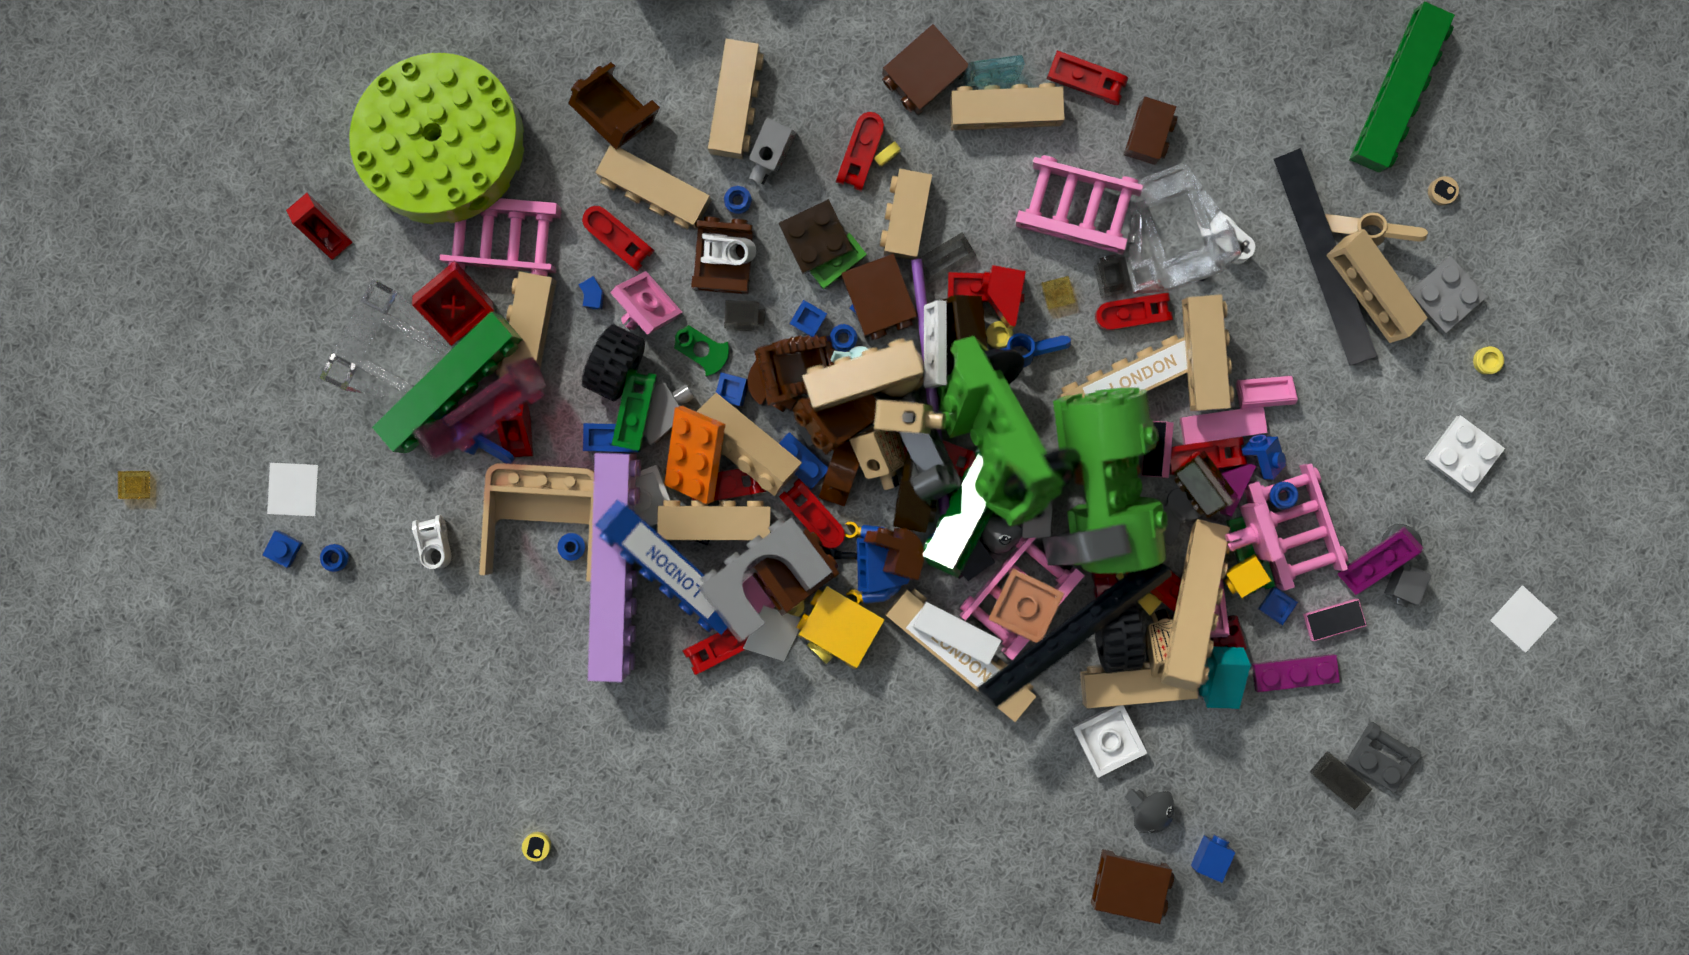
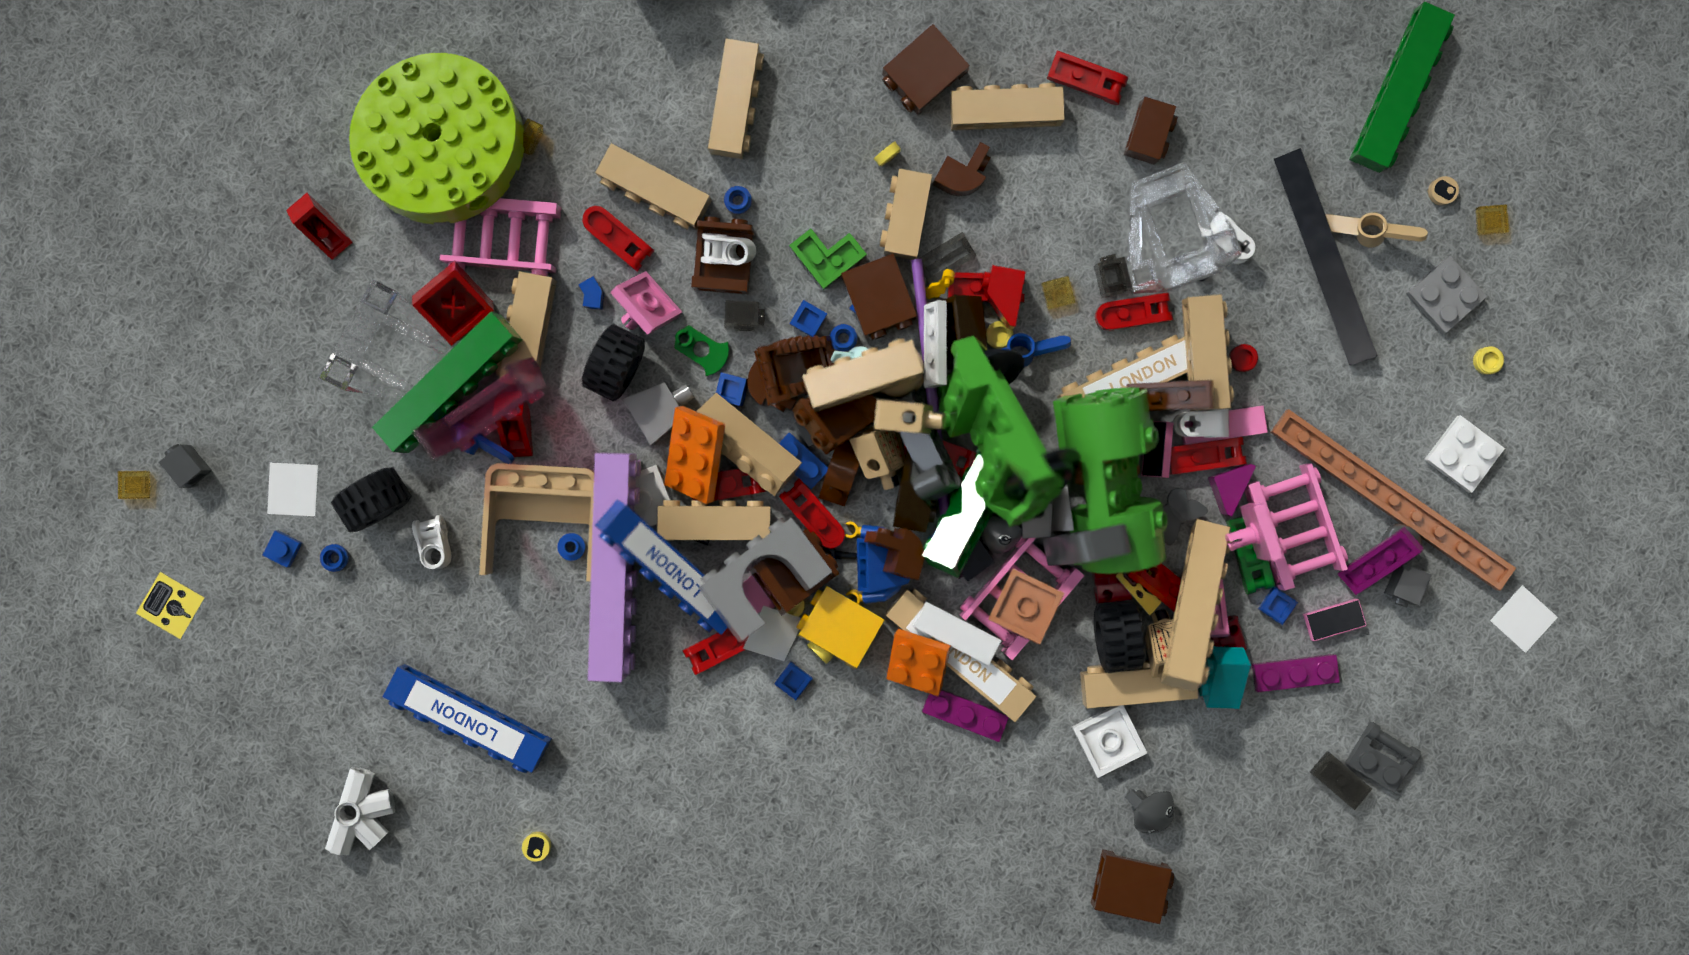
(170, 605): none -> sticker
(184, 465): none -> dark grey brick
(367, 808): none -> white piece
(371, 499): none -> black tyre
(466, 718): none -> brick
(531, 136): none -> clear yellow piece
(599, 438): blue plate -> none
(611, 107): reddish brown panel -> none
(634, 410): green plate -> none
(774, 137): light grey torso -> none
(793, 680): none -> blue tile
(815, 236): dark brown plate -> none
(861, 150): red plate -> none
(918, 662): none -> orange plate
(939, 288): none -> yellow piece
(962, 179): none -> reddish brown brick
(966, 714): none -> magenta plate
(994, 71): clear light blue plate -> none
(1061, 512): none -> white sticker
(1071, 634): black tile -> none
(1085, 232): bright pink fence -> none
(1178, 395): none -> reddish brown tile
(1205, 423): none -> white piece
(1205, 485): slope -> none
(1213, 857): blue brick -> none
(1243, 358): none -> red tile
(1246, 576): yellow brick -> none
(1266, 392): bright pink tile -> none
(1269, 454): blue bracket -> none
(1292, 495): blue plate -> none
(1377, 286): tan brick -> none
(1393, 500): none -> nougat plate
(1492, 220): none -> clear yellow tile

